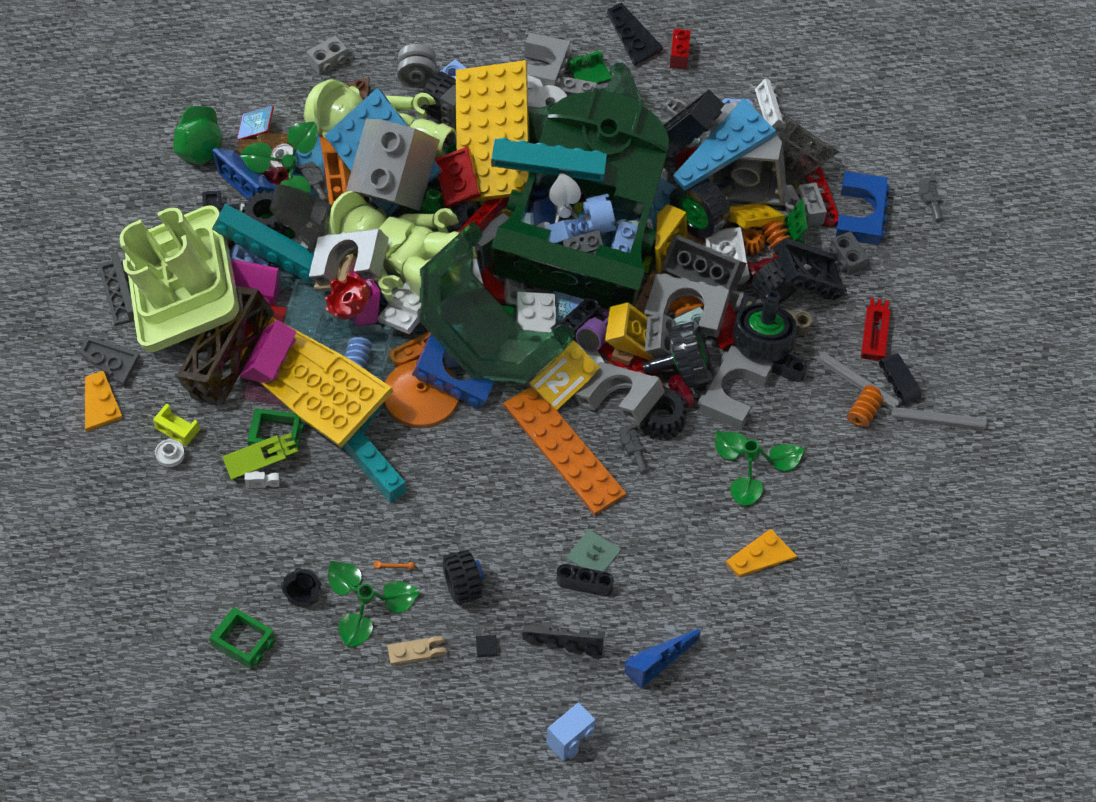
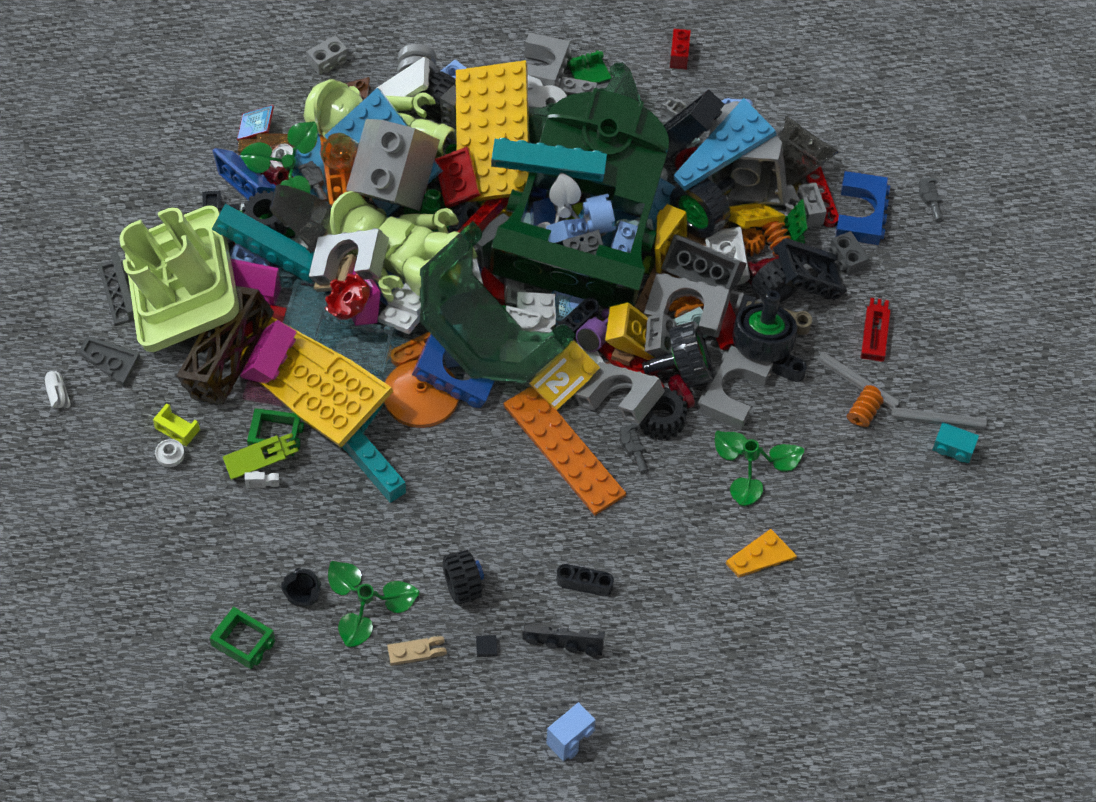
(56, 390): none -> white arm
(99, 402): light orange wing -> none
(197, 135): green piece -> none
(339, 152): none -> clear orange brick
(358, 350): light blue piece -> none
(377, 564): orange hinge -> none
(409, 81): none -> white tile
(525, 318): none -> white tile
(593, 552): sand green piece -> none
(633, 35): black wing -> none
(652, 661): blue wedge -> none
(769, 104): white plate -> none
(900, 378): black beam -> none
(955, 442): none -> teal brick

